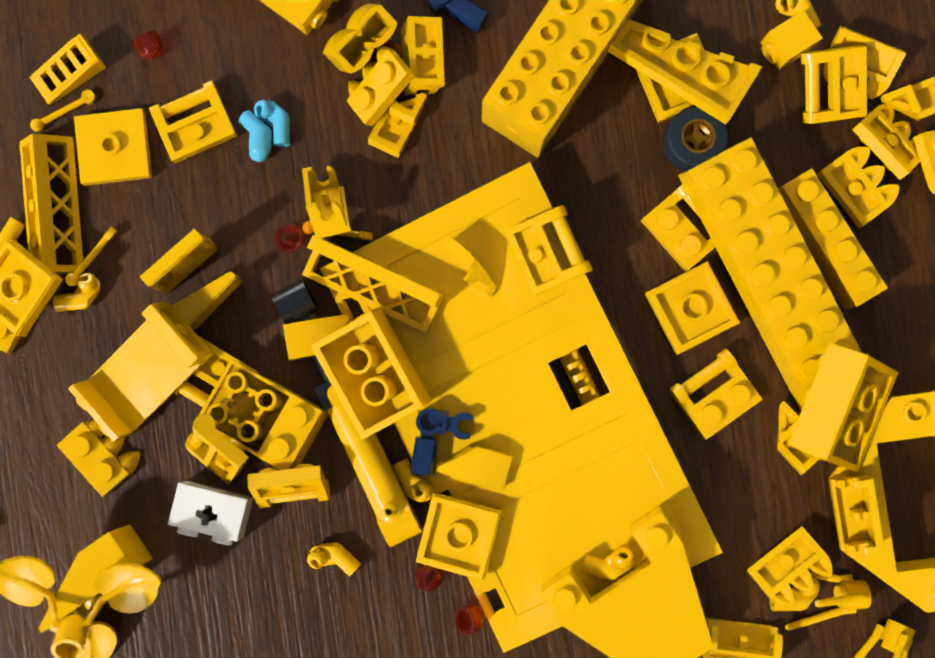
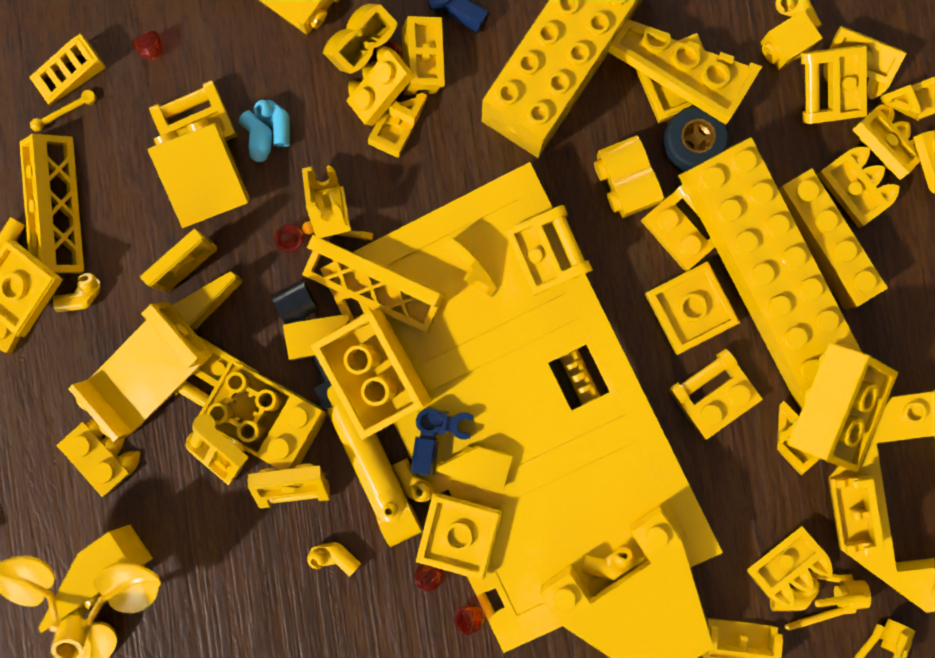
(72, 278): yellow hinge -> none
(112, 147): yellow plate -> none
(194, 498): white brick -> none
(198, 172): none -> yellow brick
(628, 177): none -> yellow brick

